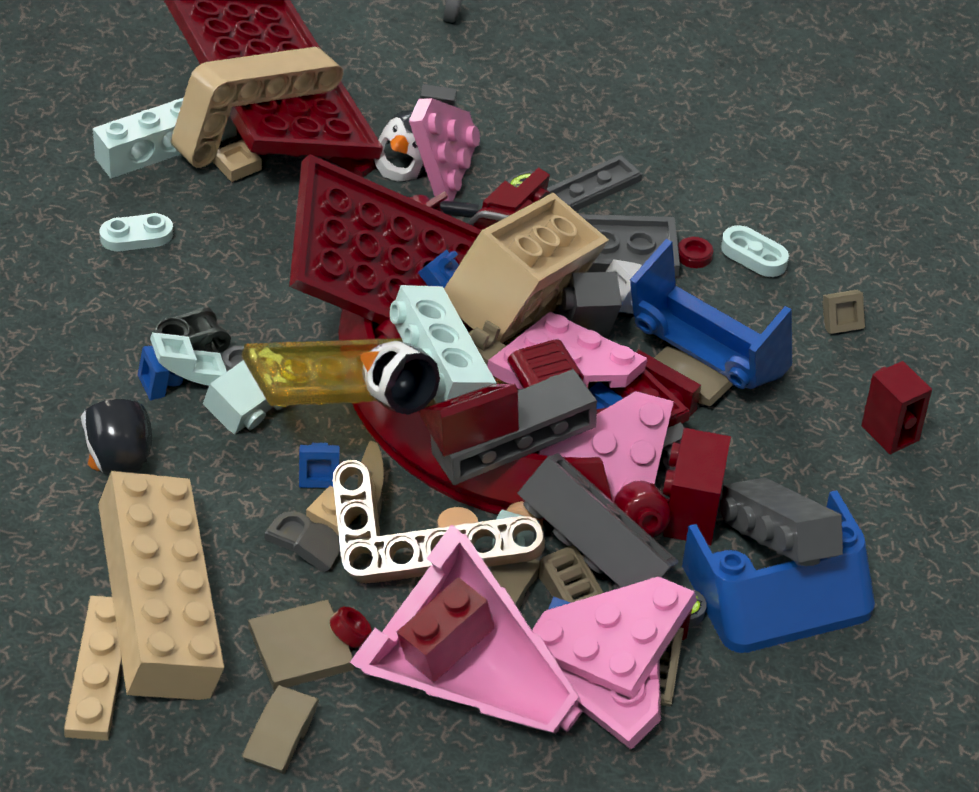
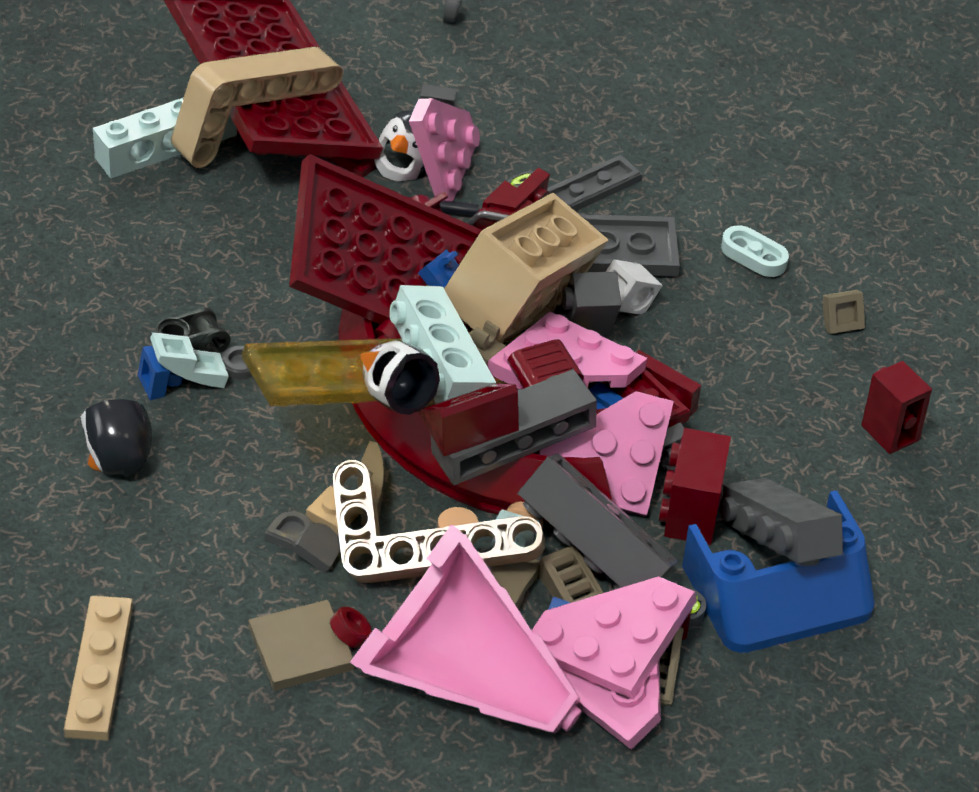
(136, 232): light aqua plate -> none
(160, 587): tan brick -> none
(237, 161): tan plate -> none
(237, 399): light aqua brick -> none
(280, 728): dark tan slope -> none
(317, 465): blue tile -> none
(446, 629): dark red brick -> none
(645, 506): dark red head -> none
(695, 252): dark red tile -> none
(705, 332): blue windscreen -> none
(712, 382): dark tan slope -> none

